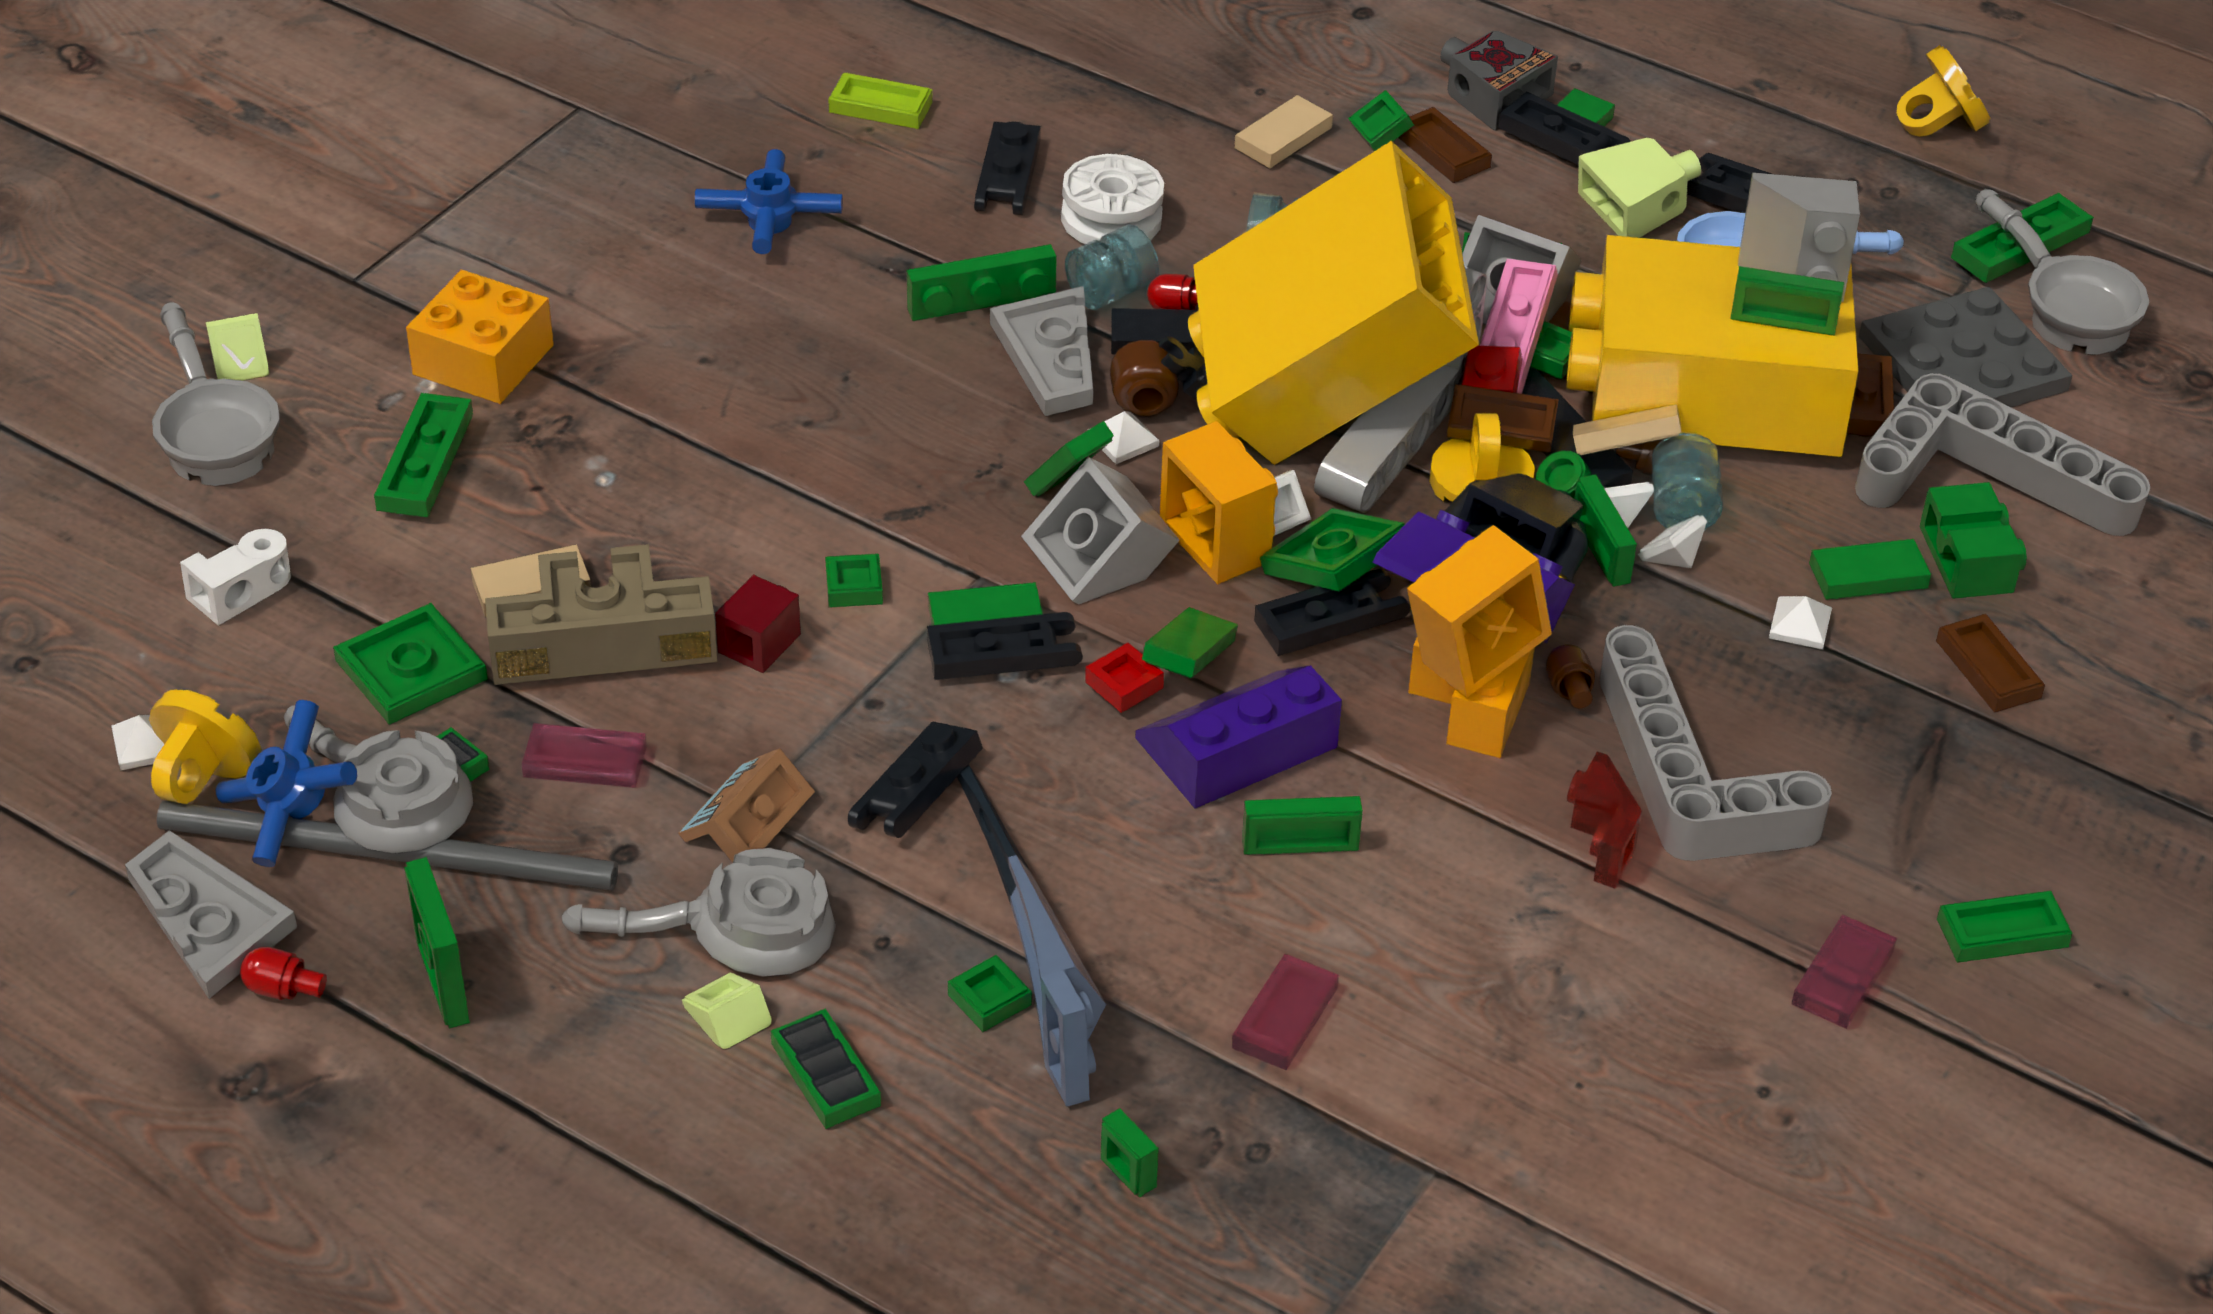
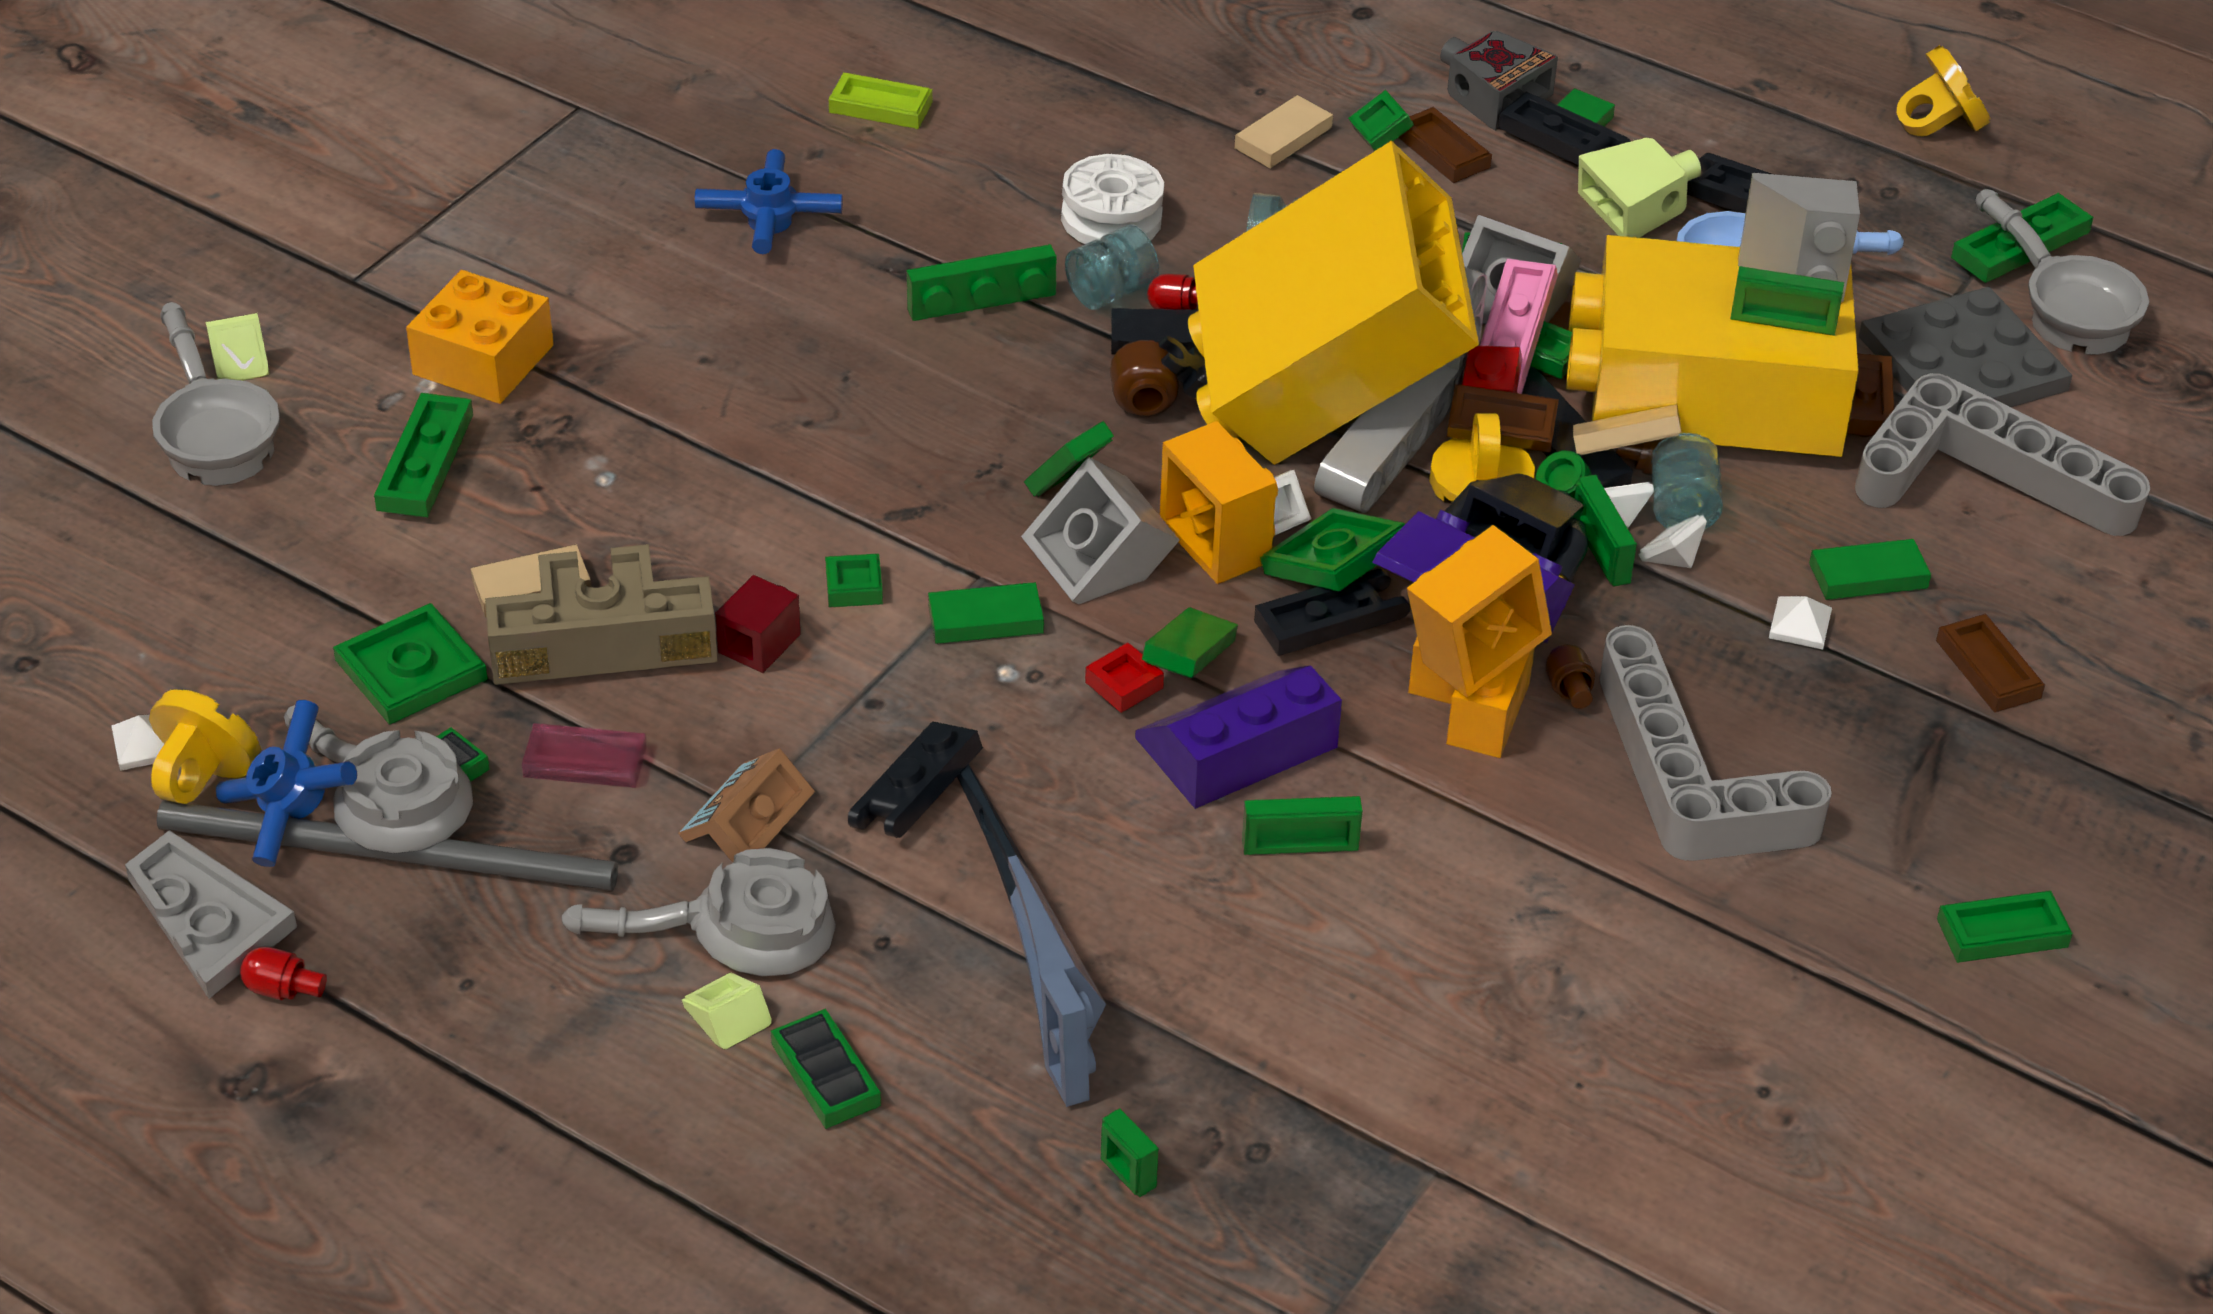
(237, 575): white leg -> none
(436, 942): green tile -> none
(989, 993): green tile -> none
(1002, 645): black hinge -> none
(1008, 165): black hinge -> none
(1049, 347): light grey wing -> none
(1129, 438): white slope -> none
(1285, 1011): clear pink tile -> none
(1608, 813): clear red slope -> none
(1844, 971): clear pink tile -> none
(1972, 540): green brick -> none

